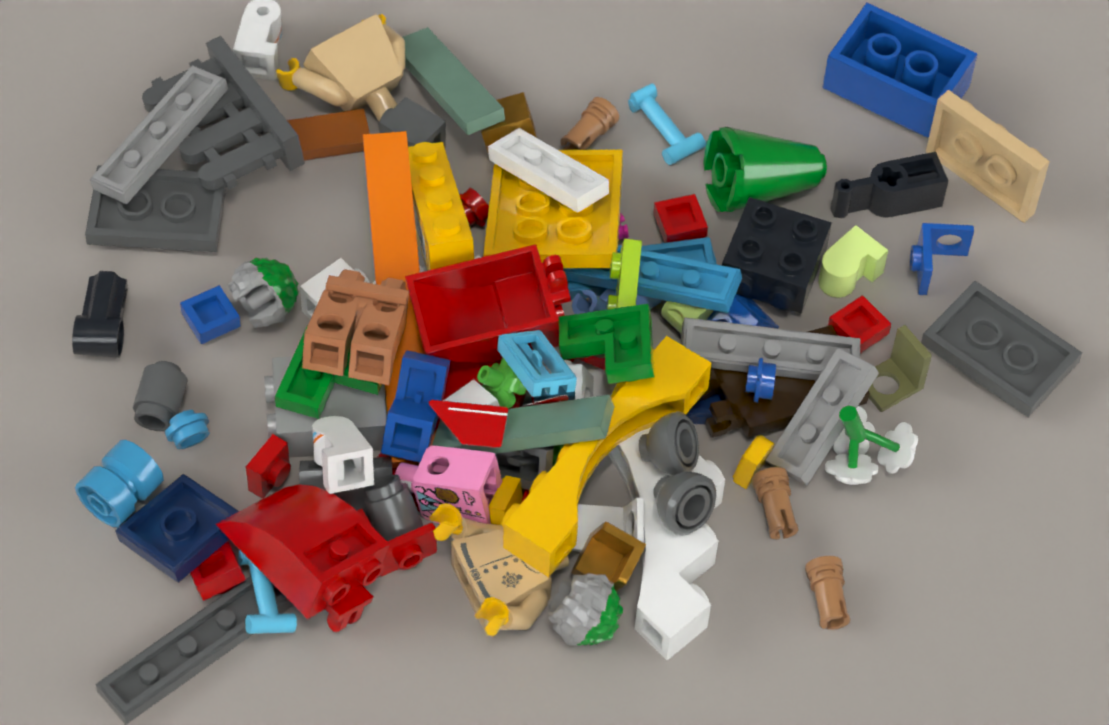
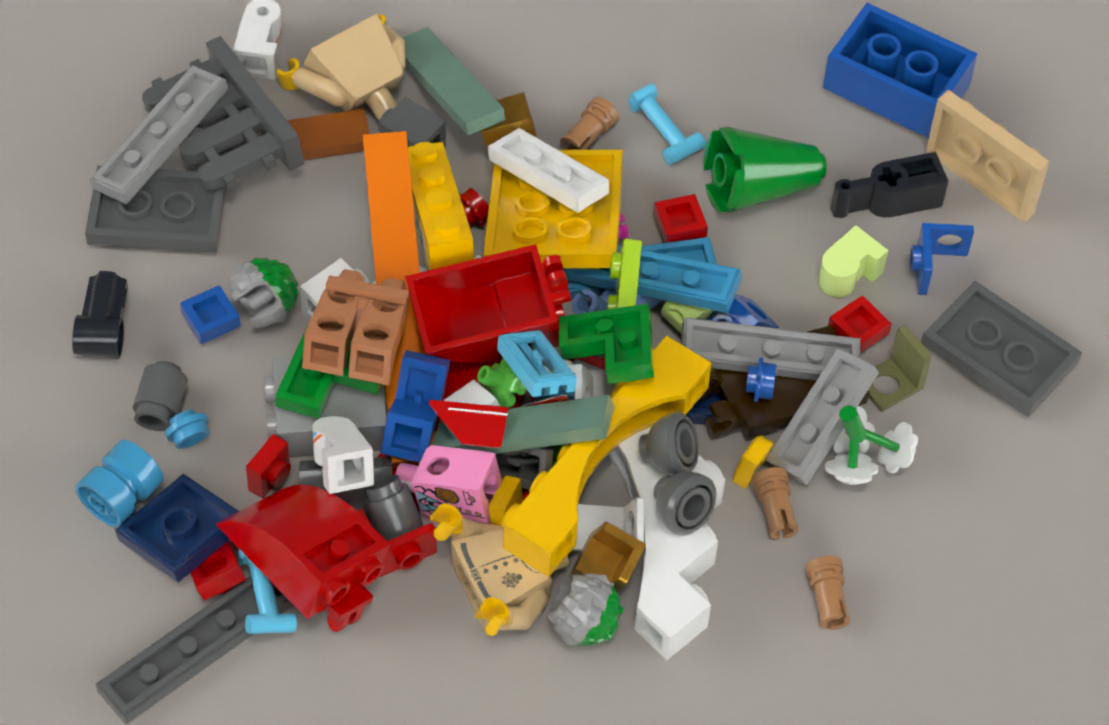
(777, 254): black brick -> none

